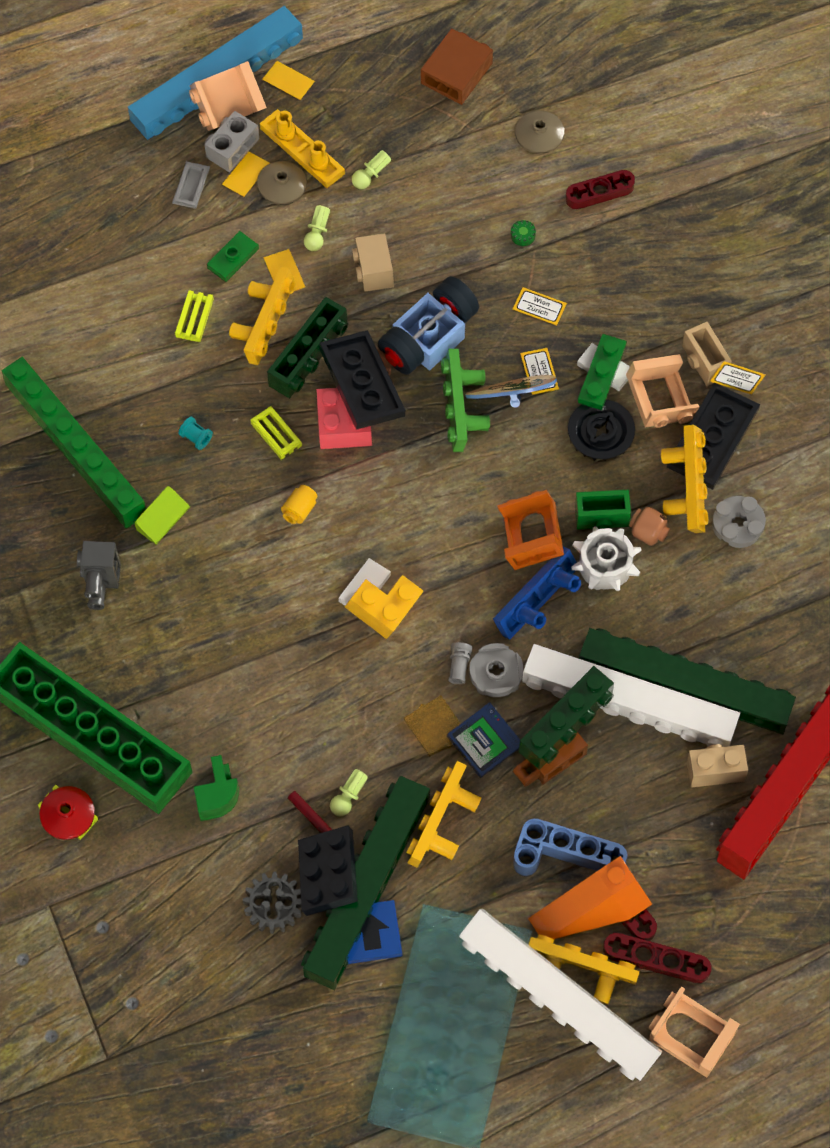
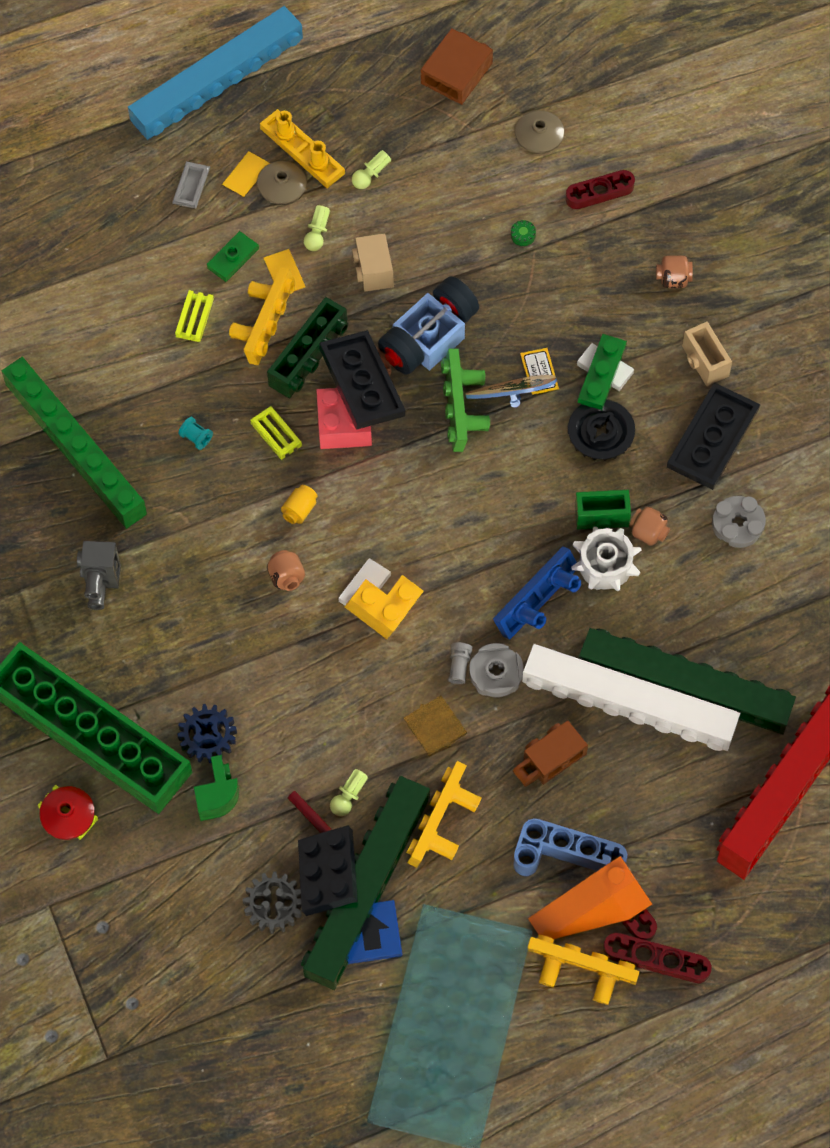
(161, 515): lime slope -> none
(207, 721): none -> dark blue gear
(226, 93): light nougat panel -> none
(235, 143): light grey brick -> none
(285, 570): none -> nougat head
(288, 80): yellow sticker -> none
(484, 740): tile -> none
(536, 550): orange panel -> none
(539, 306): sticker -> none
(560, 994): white brick -> none
(566, 718): dark green brick -> none
(657, 368): light nougat panel -> none
(674, 271): none -> nougat head
(682, 1004): light nougat panel -> none
(696, 489): yellow plate -> none
(717, 765): tan brick -> none
(737, 377): sticker -> none

